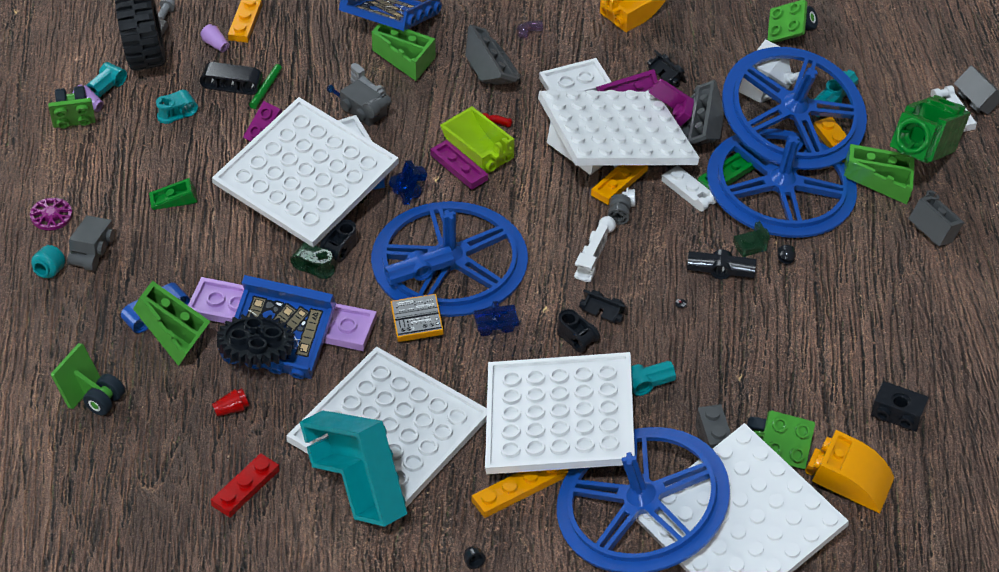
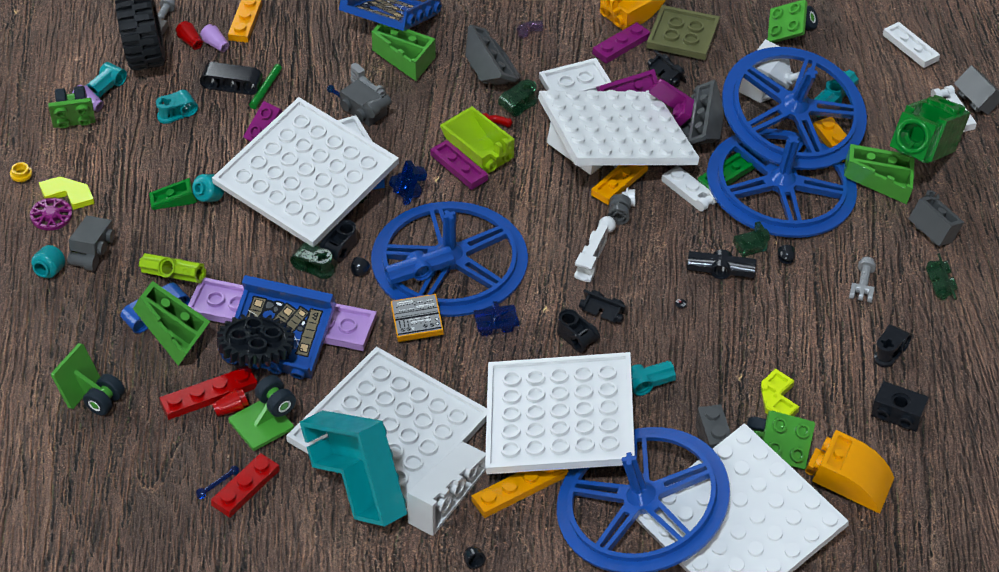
(20, 172): none -> yellow plate
(59, 187): none -> neon yellow tile
(181, 269): none -> lime piece
(188, 34): none -> red cone
(201, 492): none -> clear blue hinge
(205, 190): none -> teal head
(206, 392): none -> red plate
(266, 418): none -> bright green plate
(359, 266): none -> black hinge
(444, 488): none -> white wedge
(519, 98): none -> clear green piece
(621, 43): none -> magenta plate
(683, 32): none -> olive plate
(773, 391): none -> neon yellow tile
(866, 266): none -> light grey hinge
(891, 345): none -> black piece
(911, 44): none -> white plate
(940, 270): none -> clear green hinge

